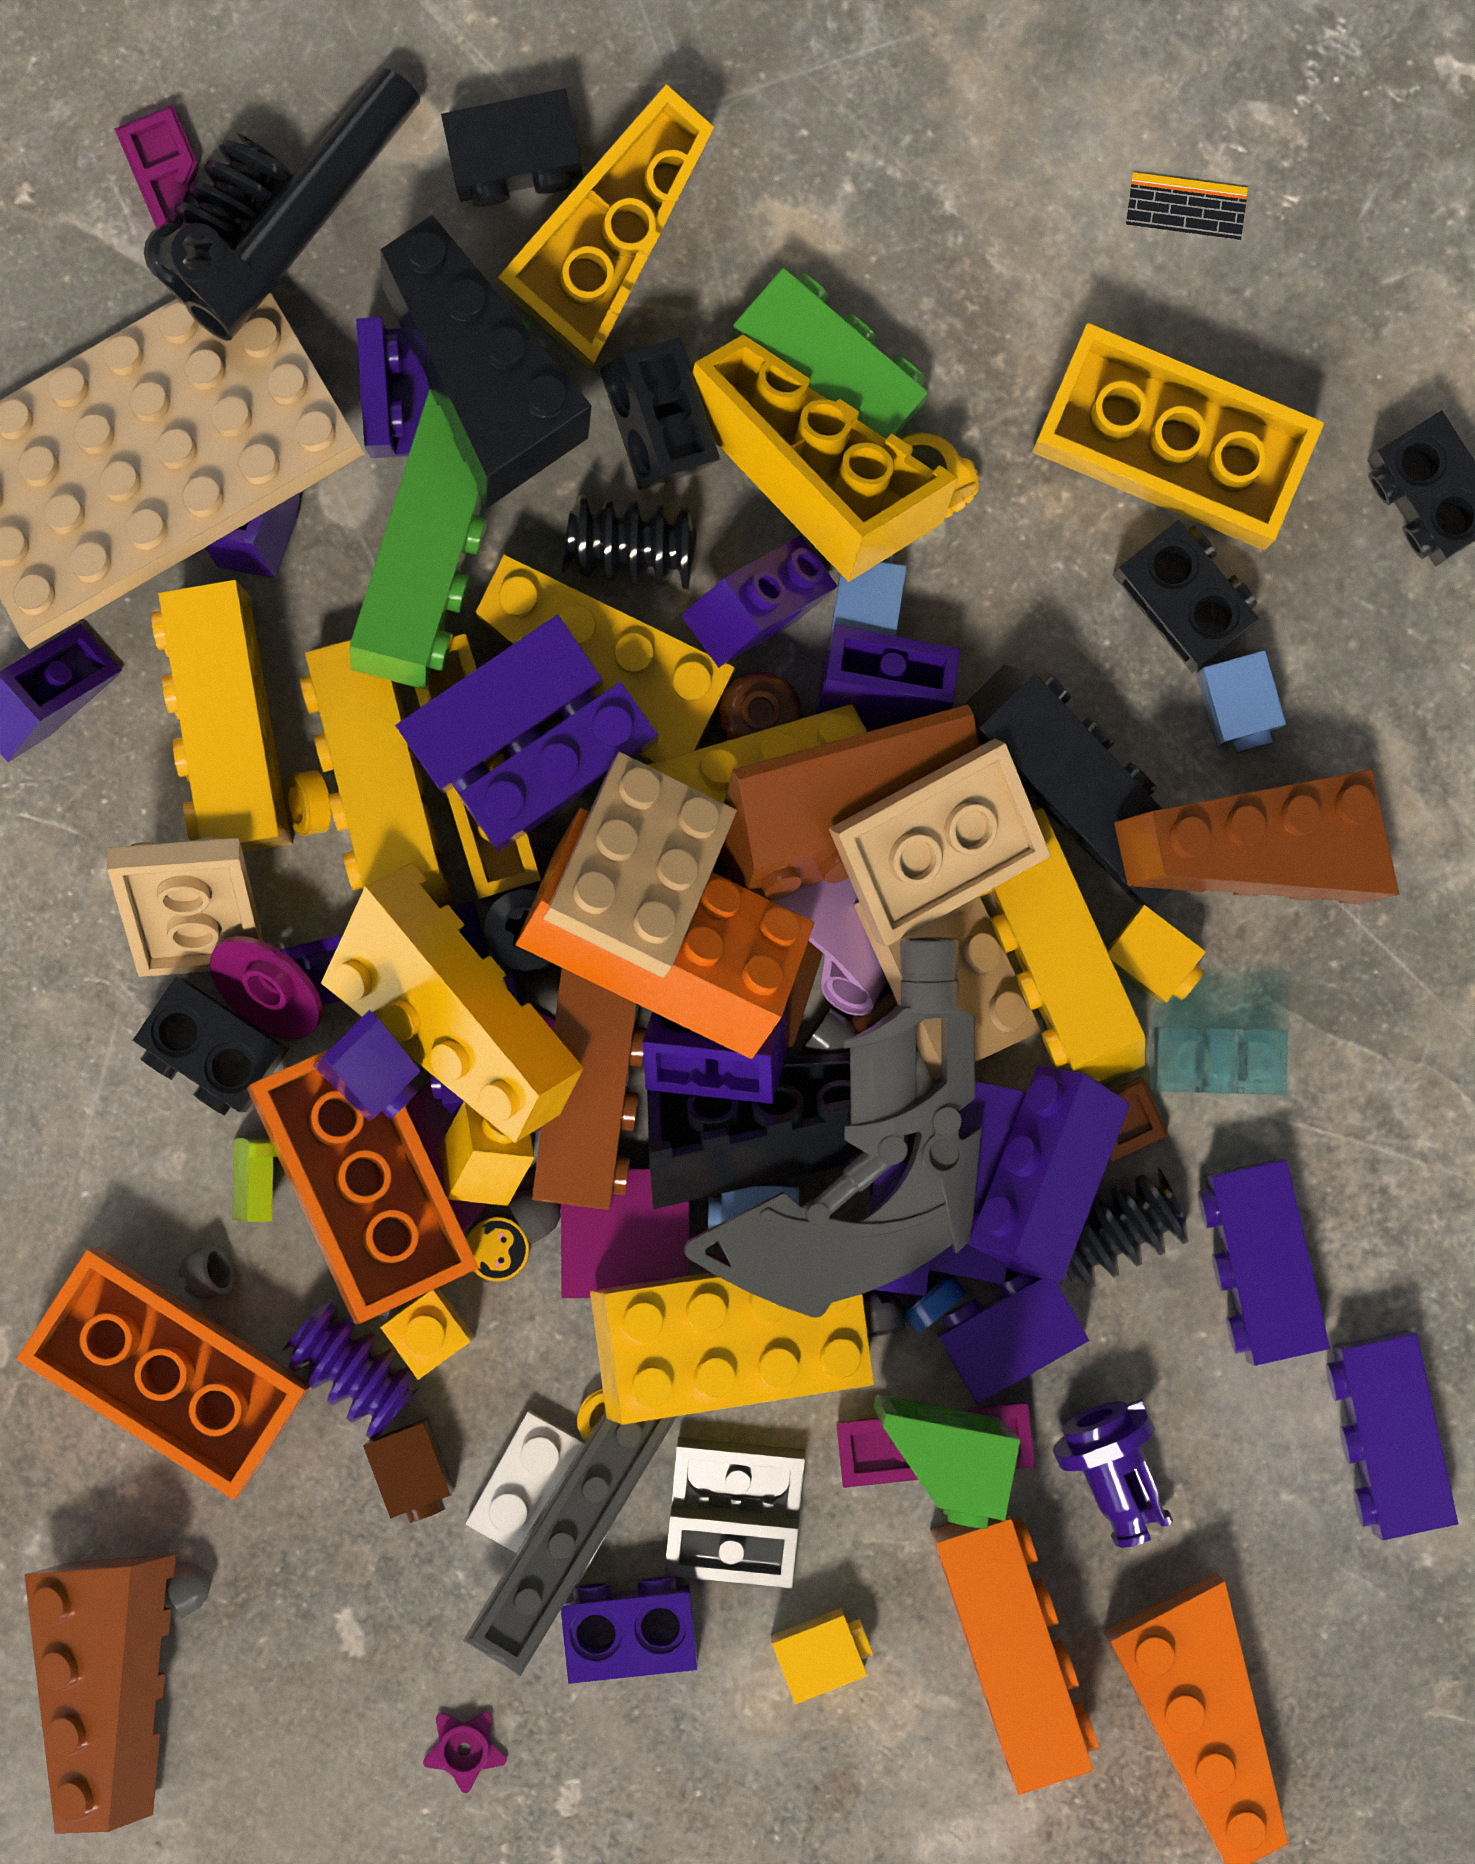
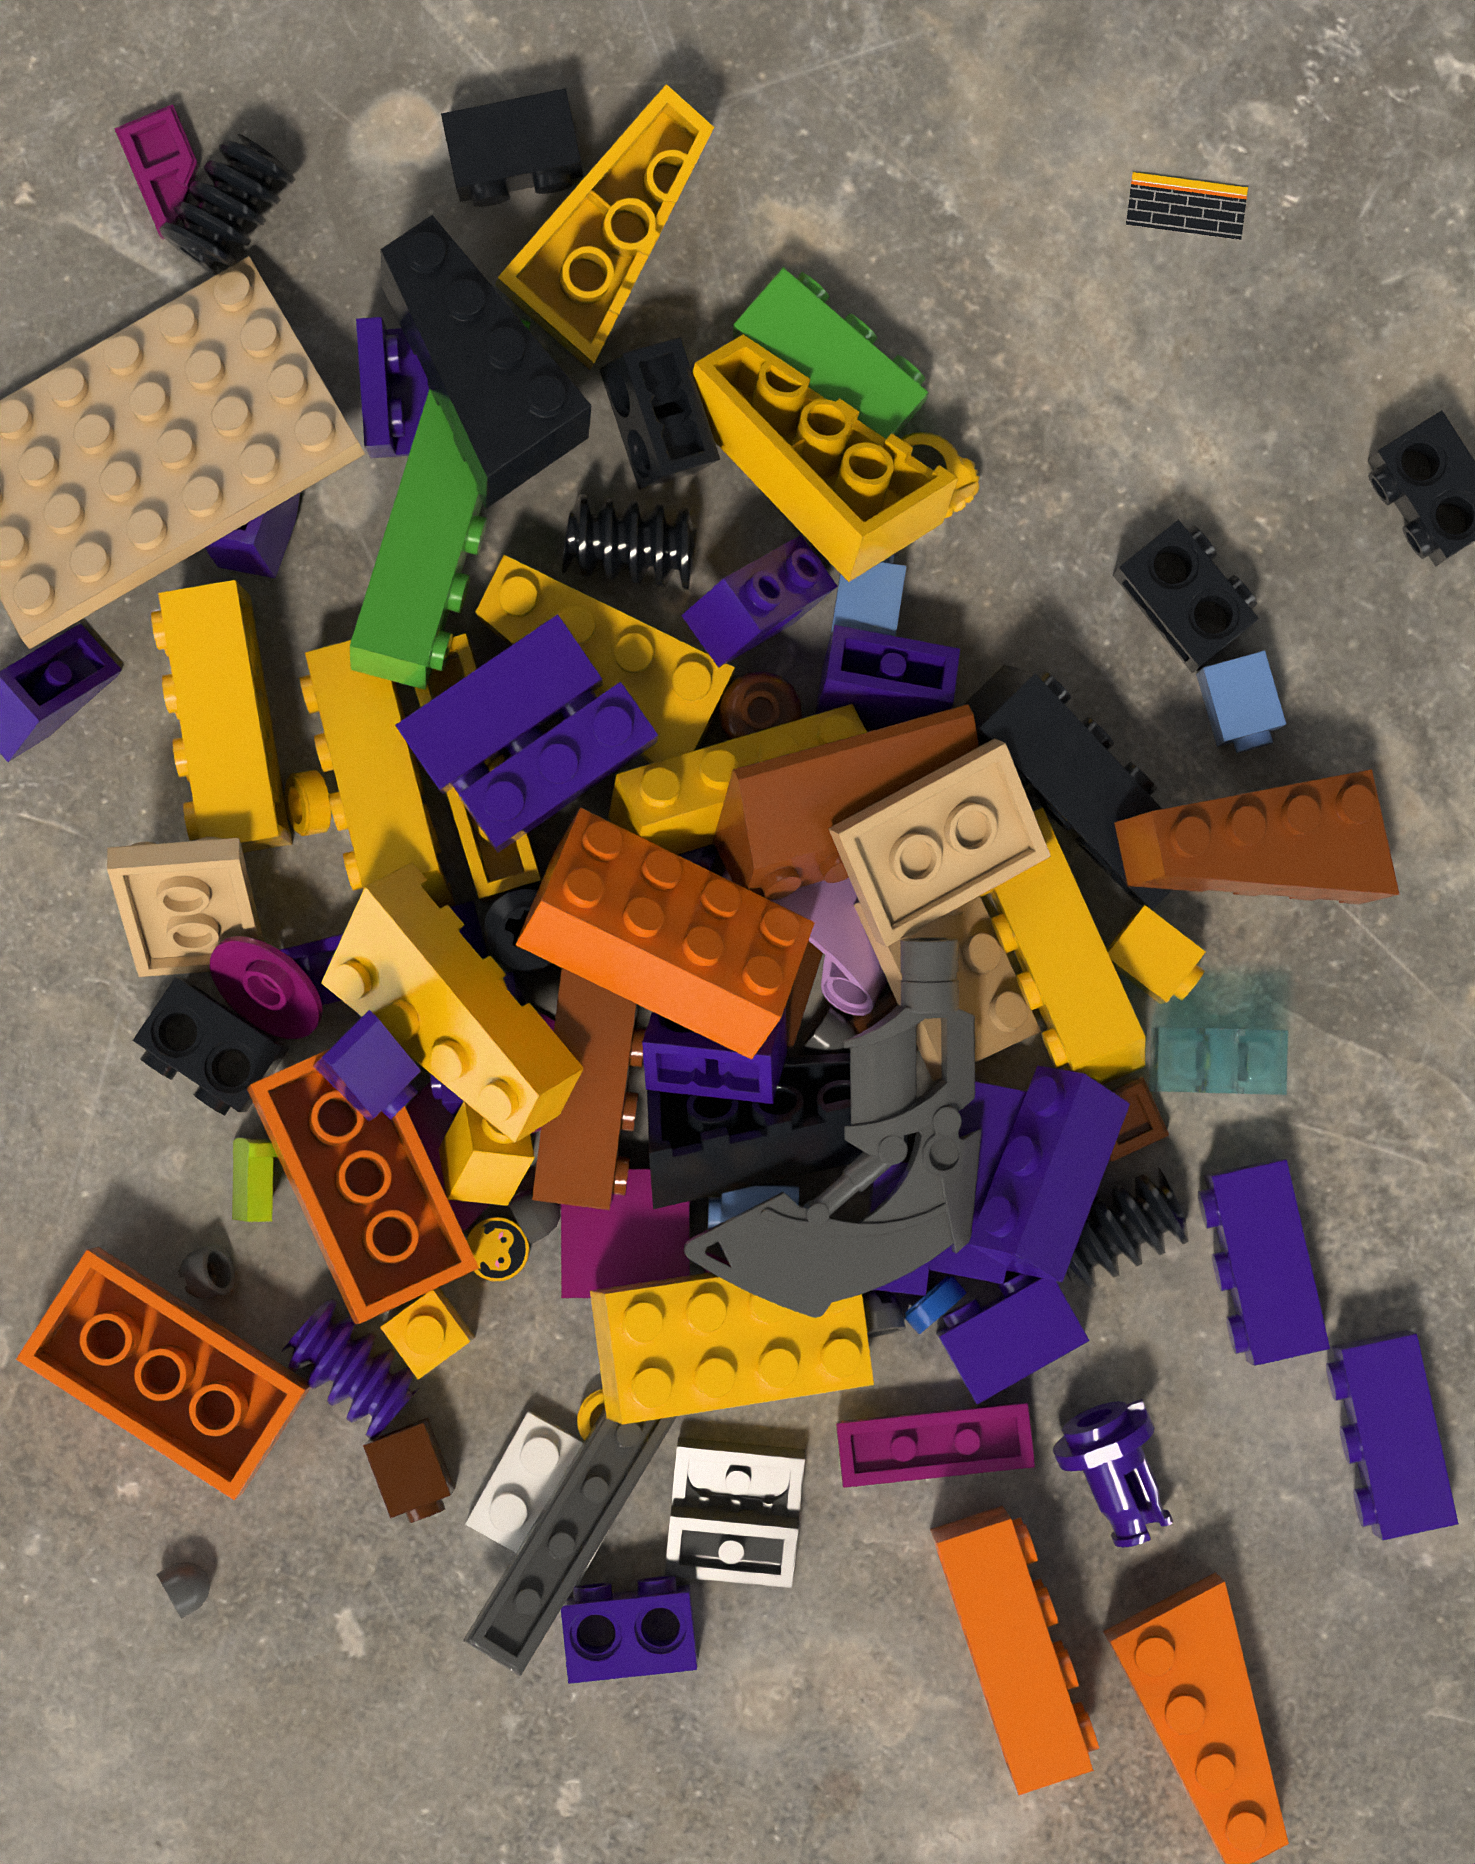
(99, 1685): dark orange wedge -> none
(229, 283): black axle -> none
(447, 1755): magenta plate -> none
(640, 865): tan plate -> none
(821, 1654): yellow brick -> none
(956, 1455): bright green slope -> none
(1178, 437): yellow brick -> none

